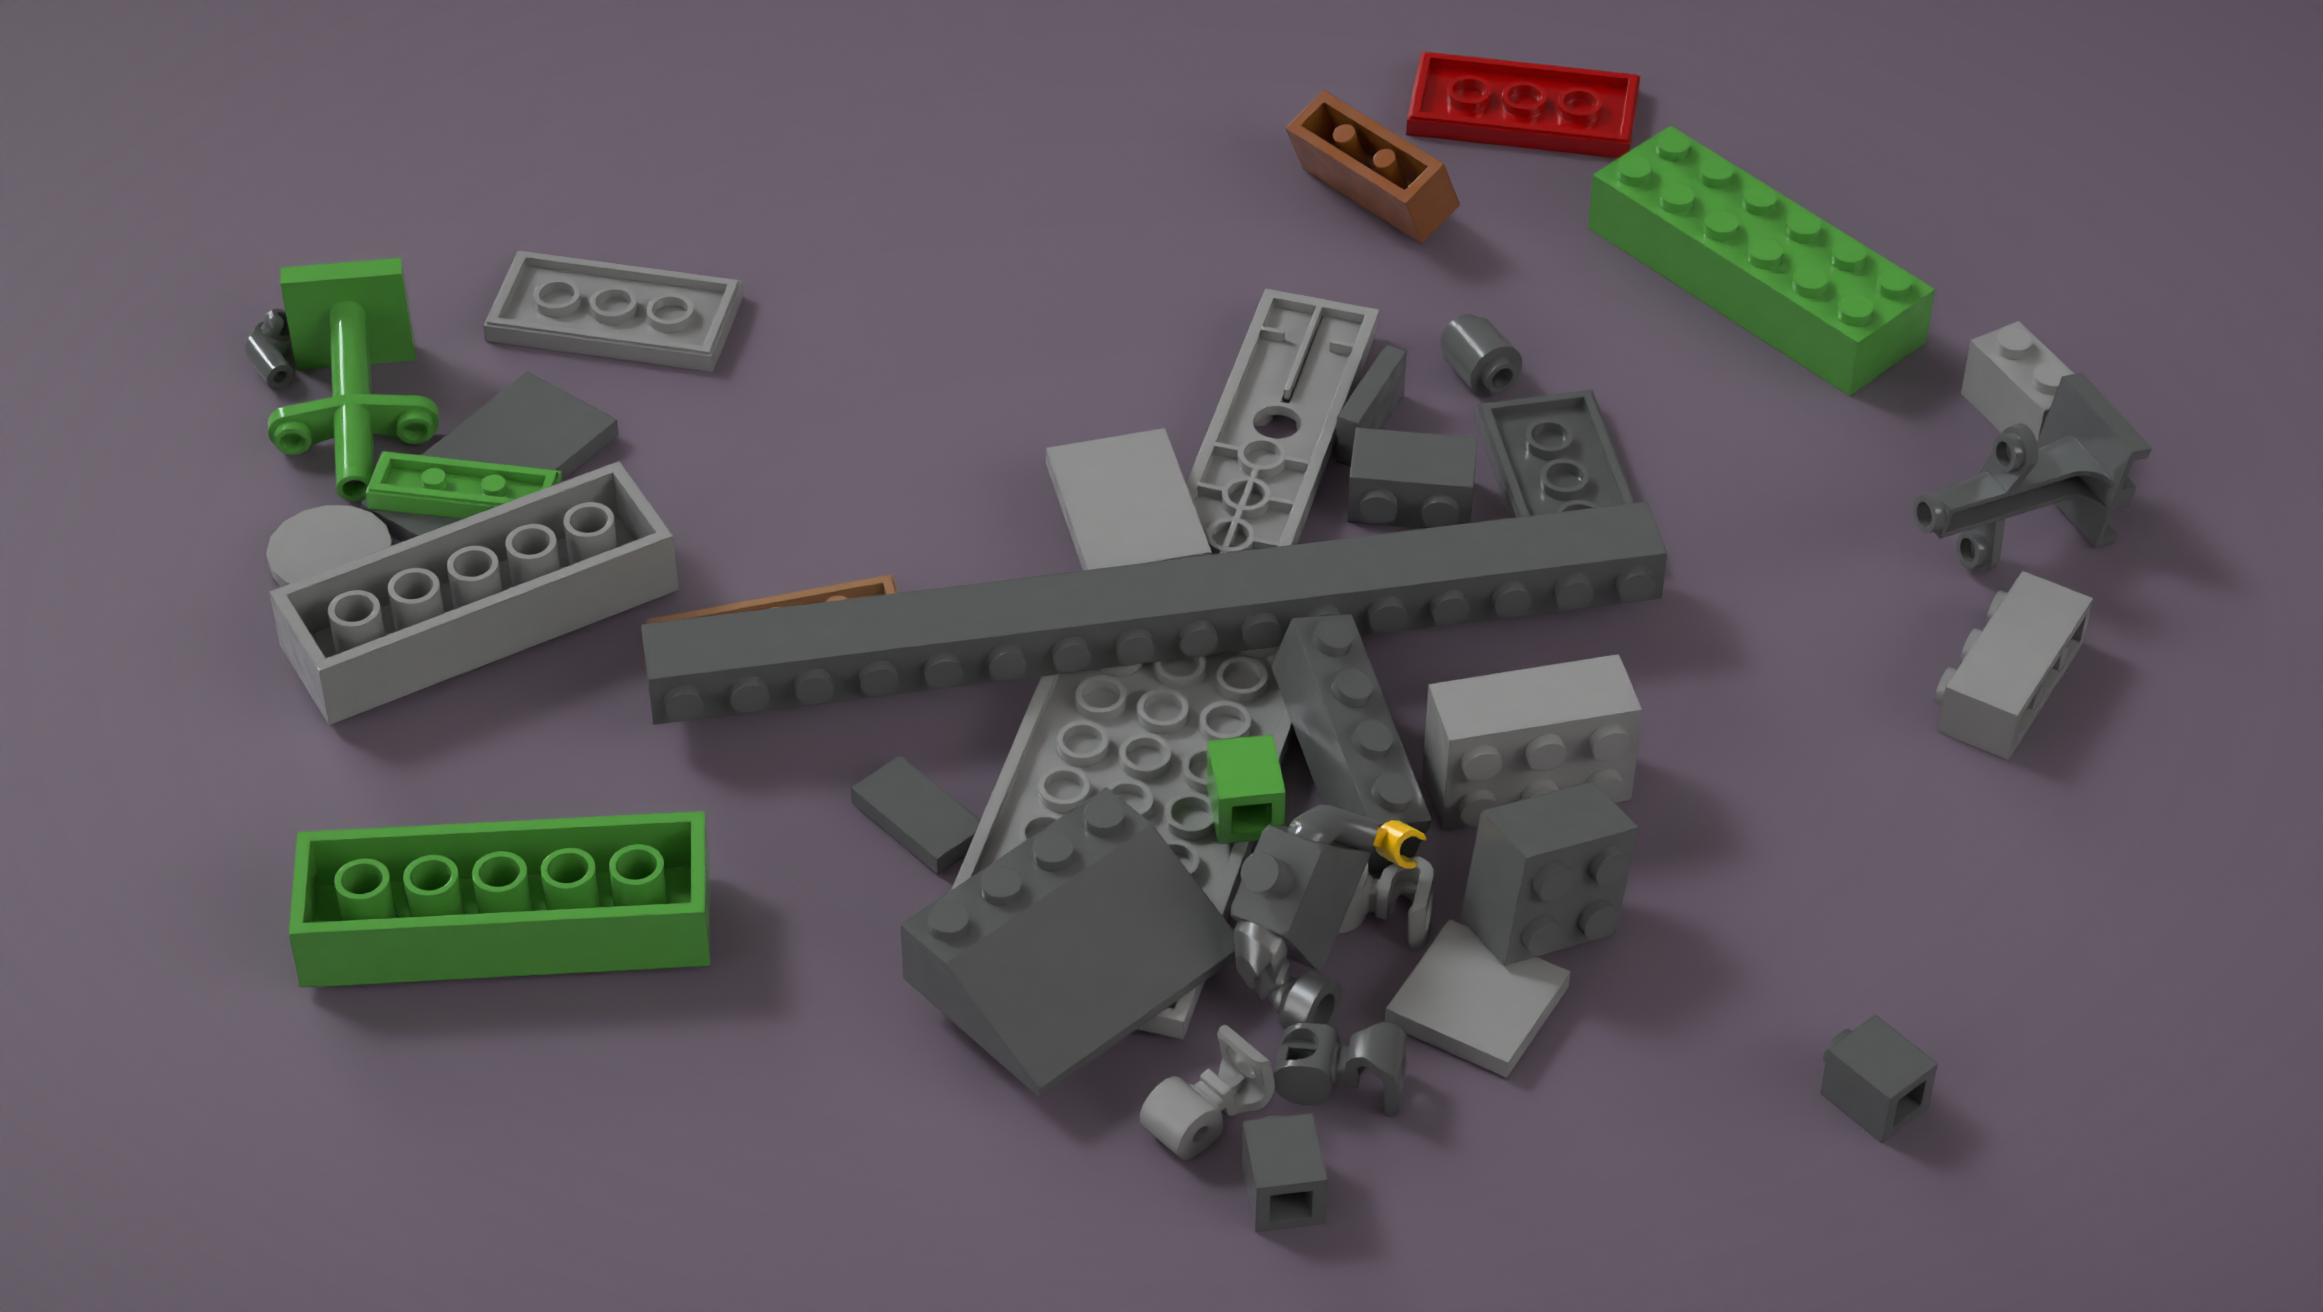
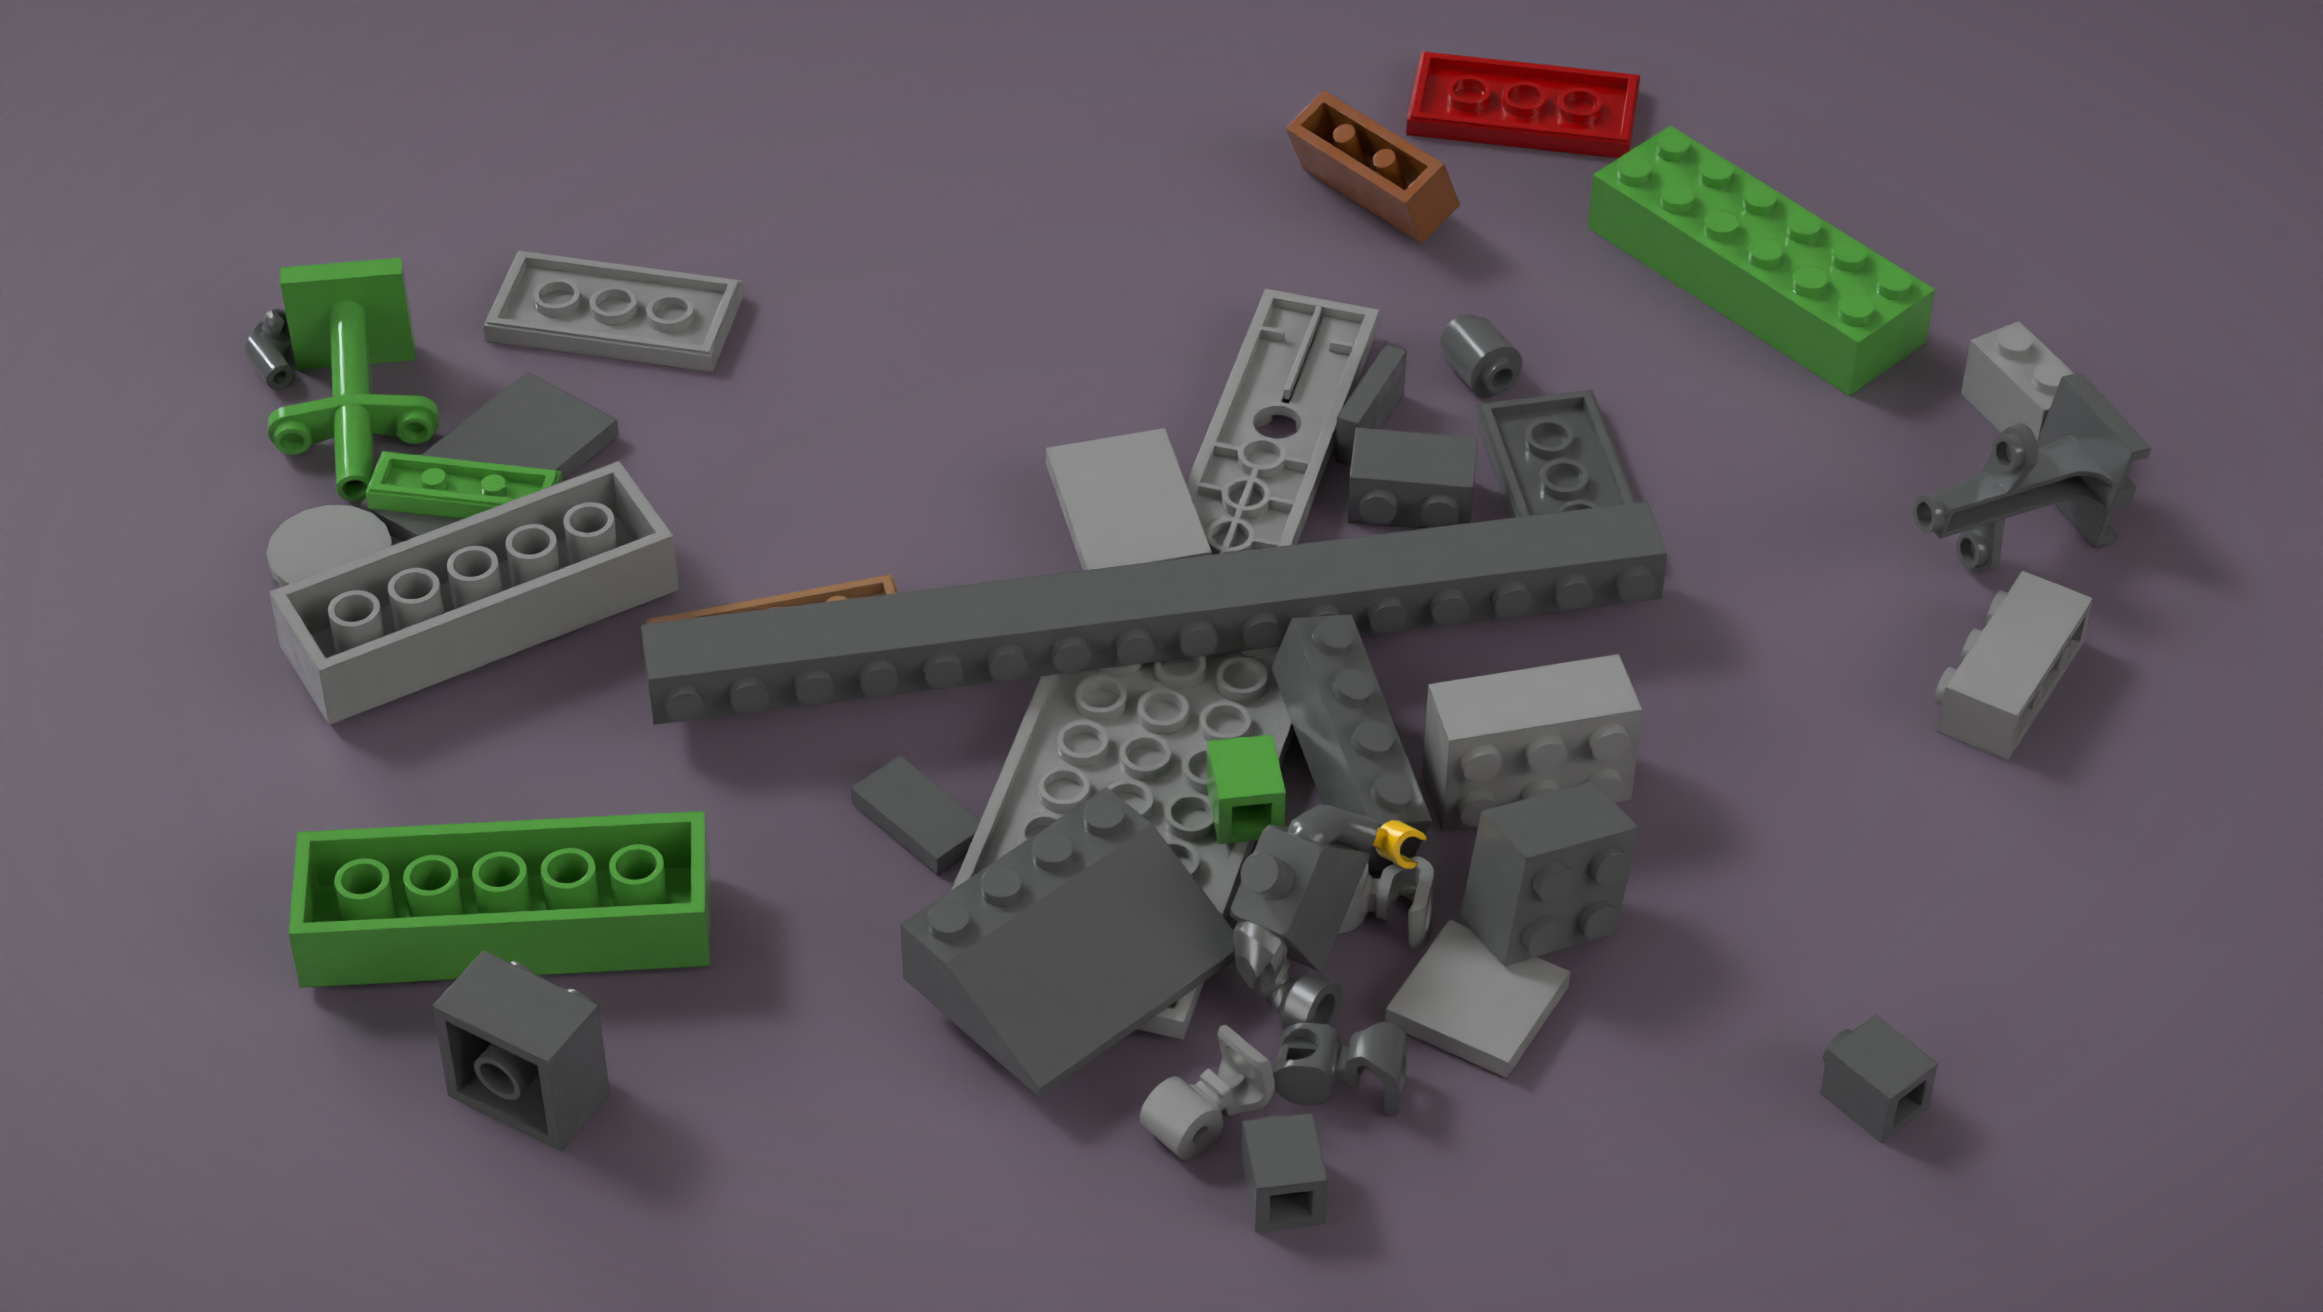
(522, 1049): none -> dark grey brick

